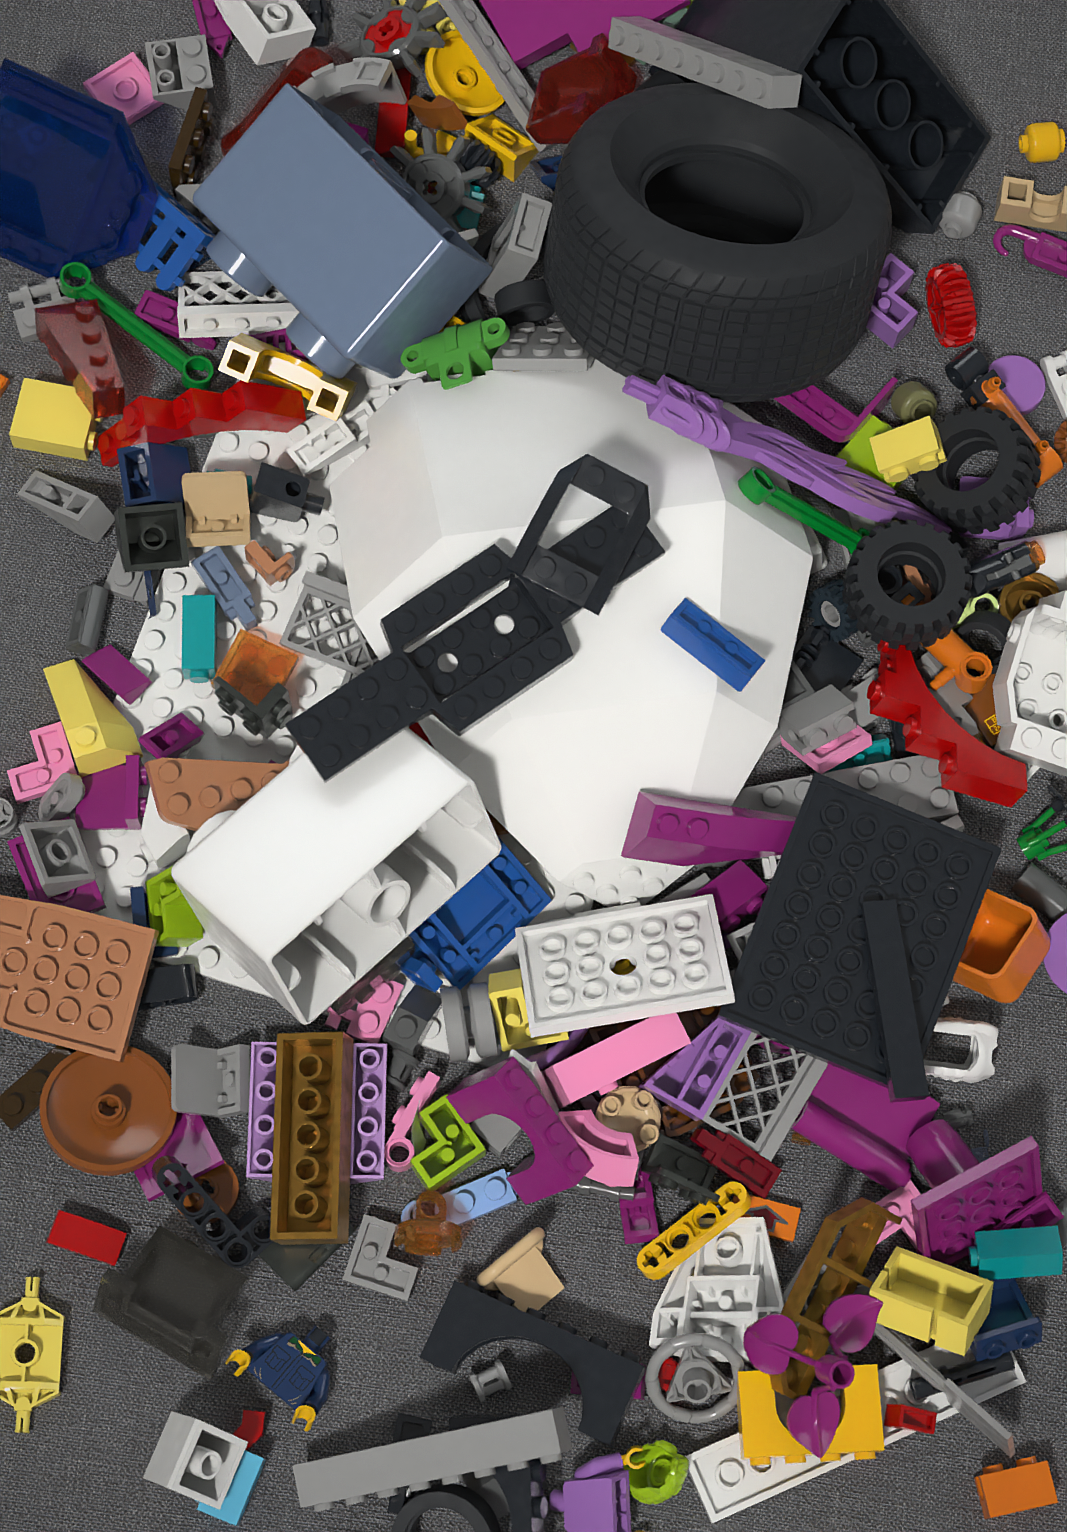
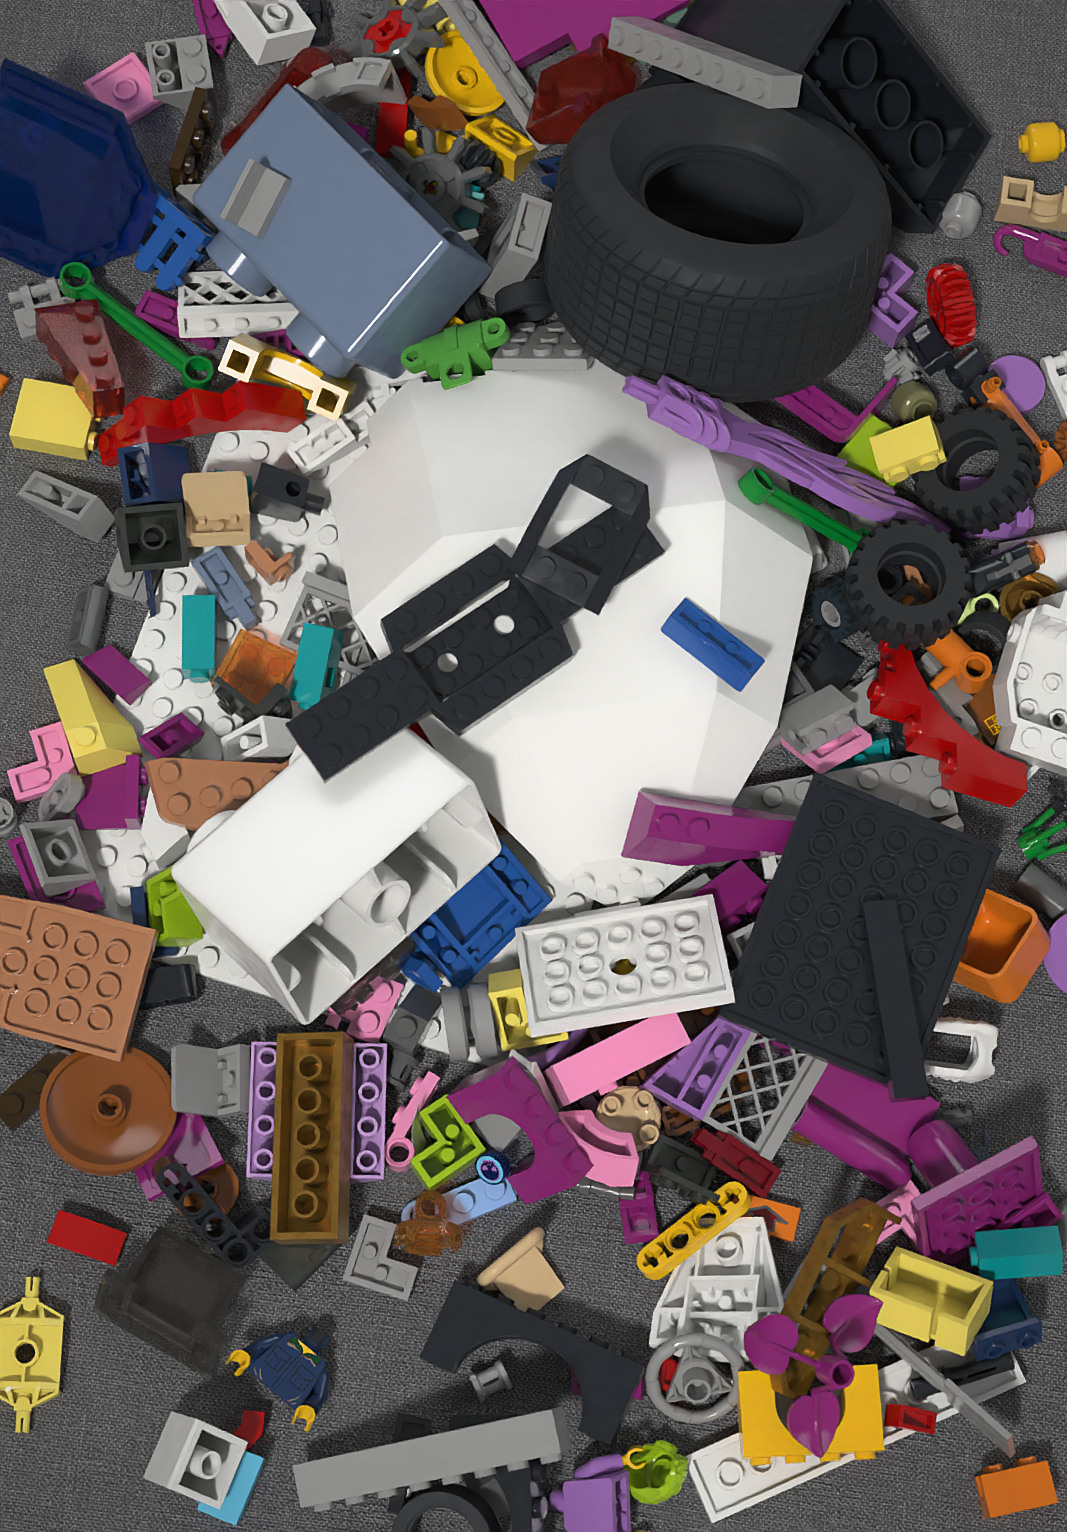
(256, 198): none -> light grey panel
(259, 741): none -> white brick
(316, 664): none -> teal brick
(492, 1166): none -> clear blue tile
(901, 365): none -> light grey gear
(929, 347): none -> black tile

